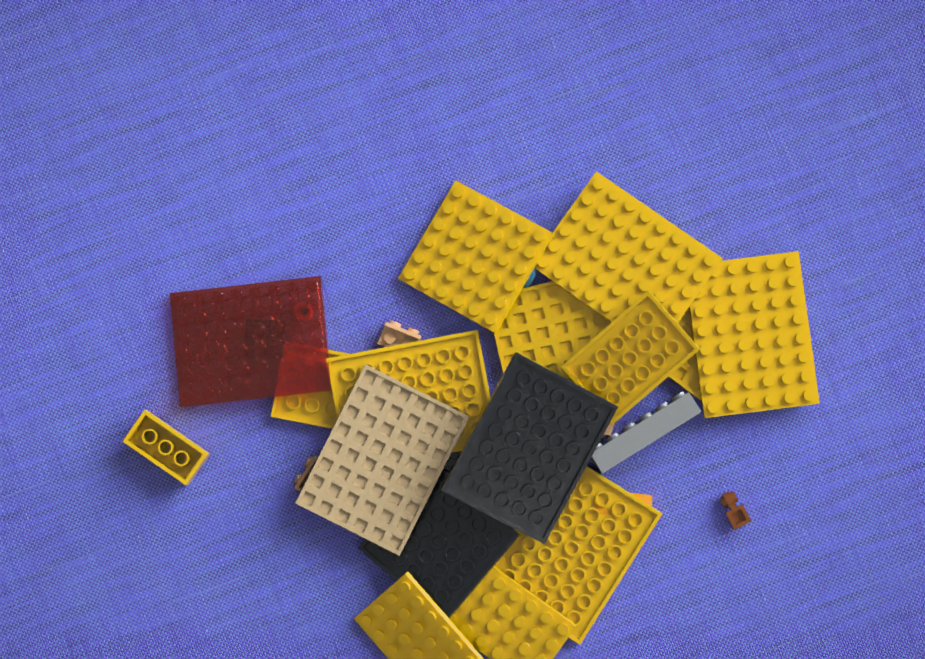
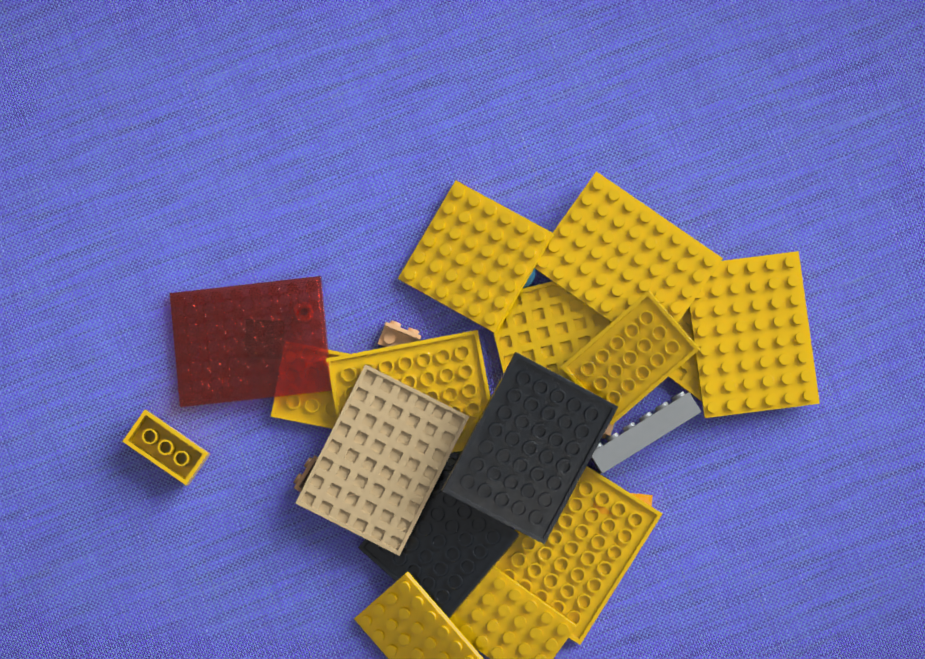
(737, 515): dark orange plate -> none

